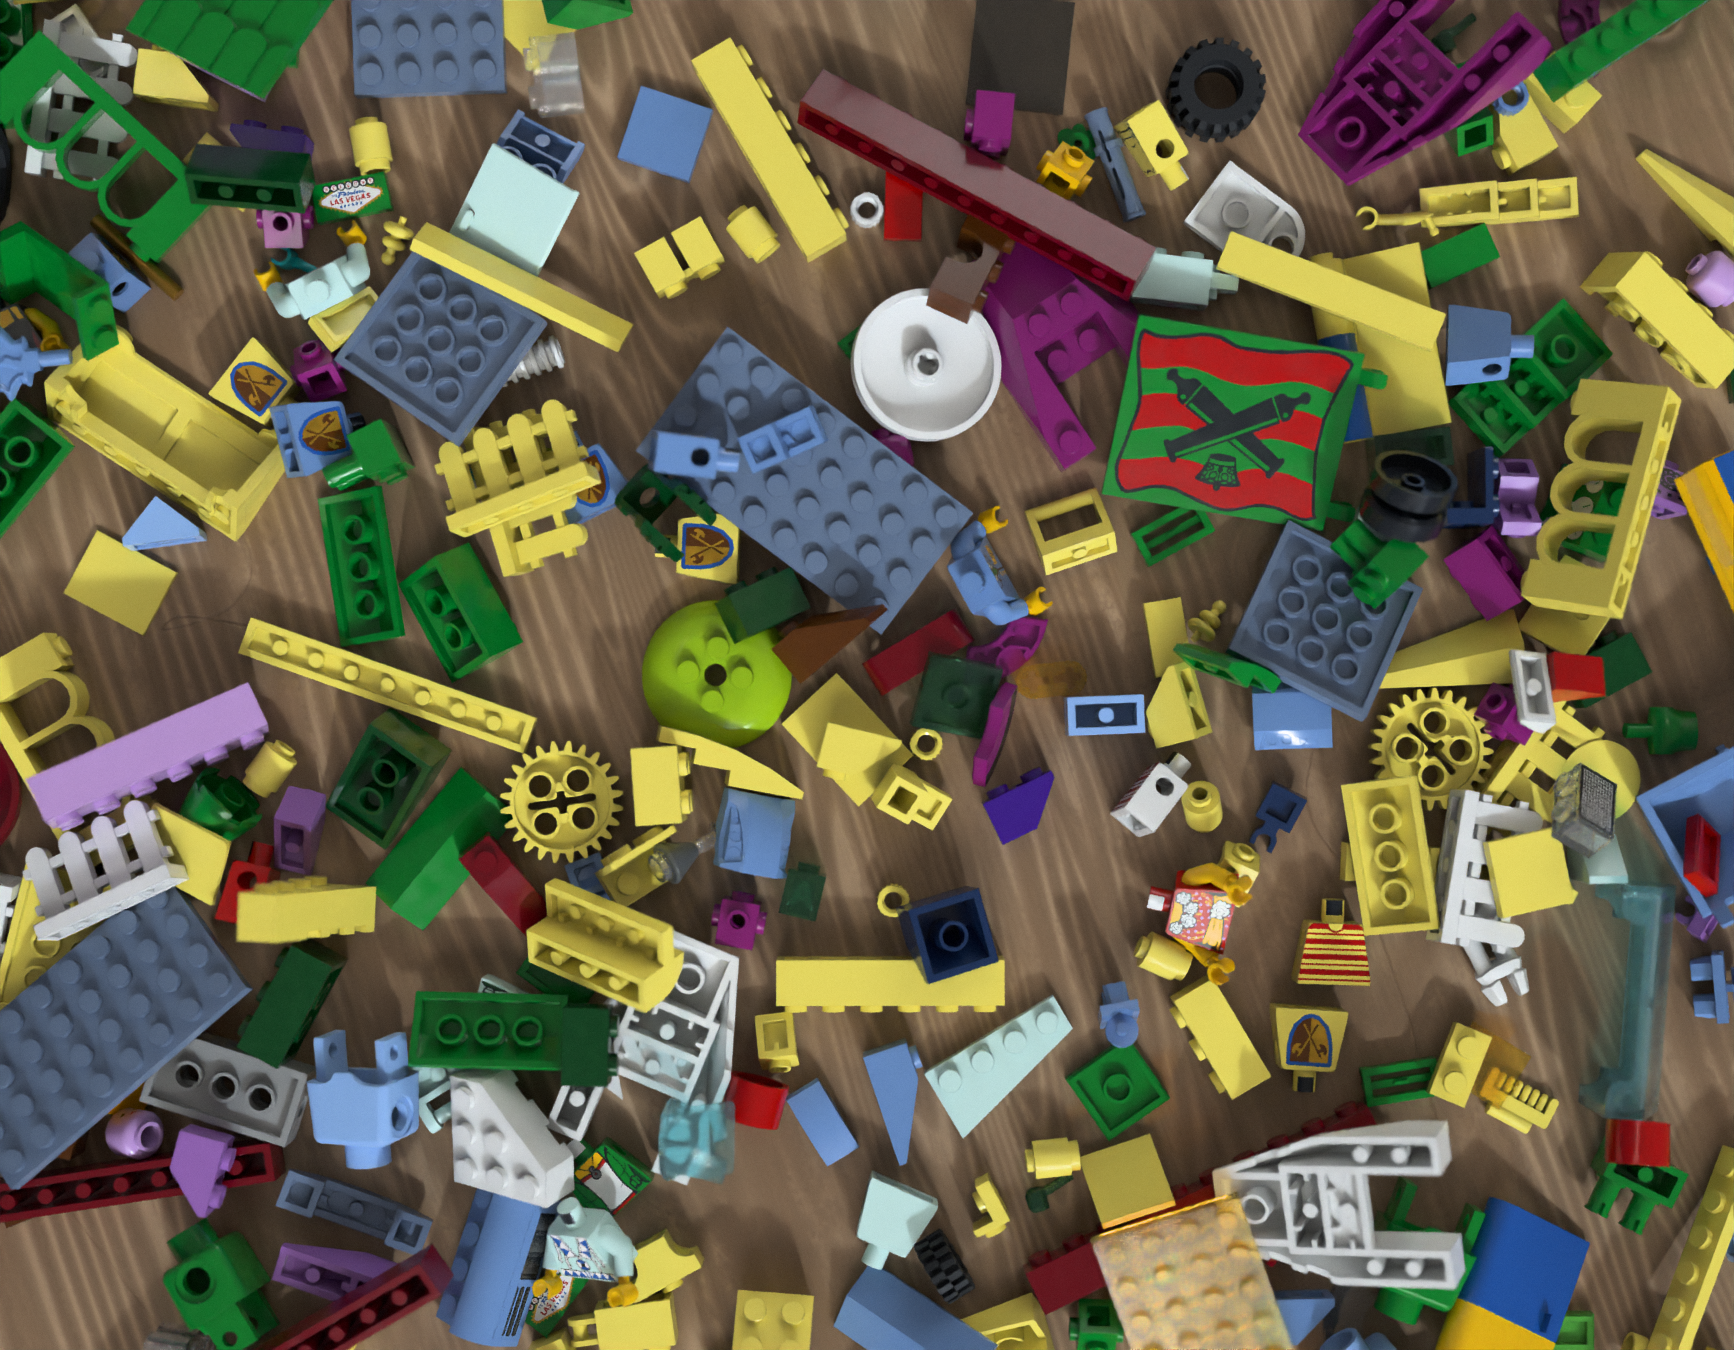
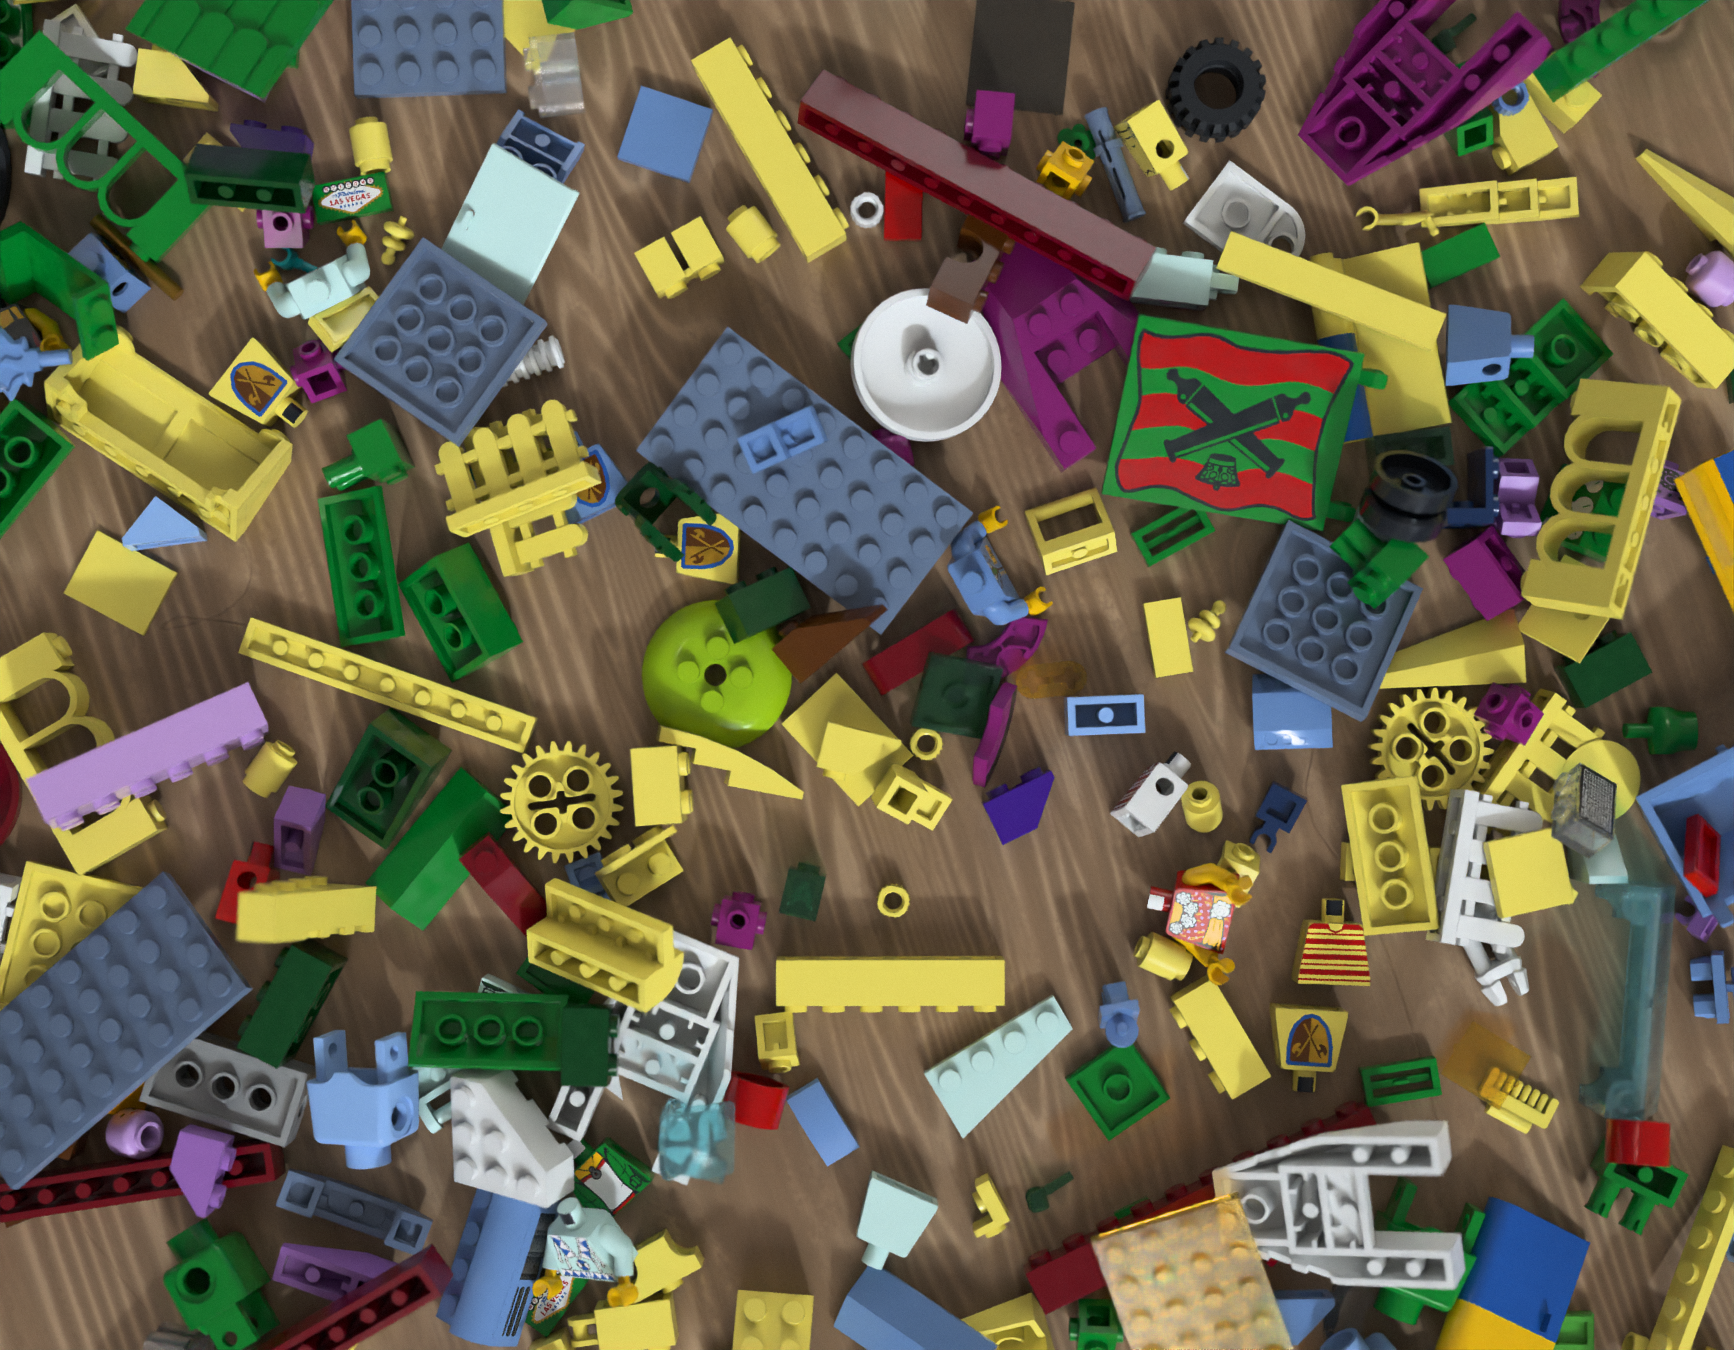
(120, 872): white fence -> none
(195, 848): light yellow piece -> none
(221, 805): green cone -> none
(313, 434): torso -> none
(521, 286): light yellow tile -> none
(673, 451): medium blue torso -> none
(674, 859): piece -> none
(753, 833): medium blue slope -> none
(895, 1084): medium blue slope -> none
(944, 1266): black tyre -> none
(948, 933): dark blue slope -> none
(1053, 1158): light yellow brick -> none
(1126, 1181): light yellow tile -> none
(1177, 708): light yellow slope -> none
(1227, 667): green slope -> none
(1459, 1064): light yellow plate -> none
(1532, 690): white slope -> none
(1575, 676): red slope -> none

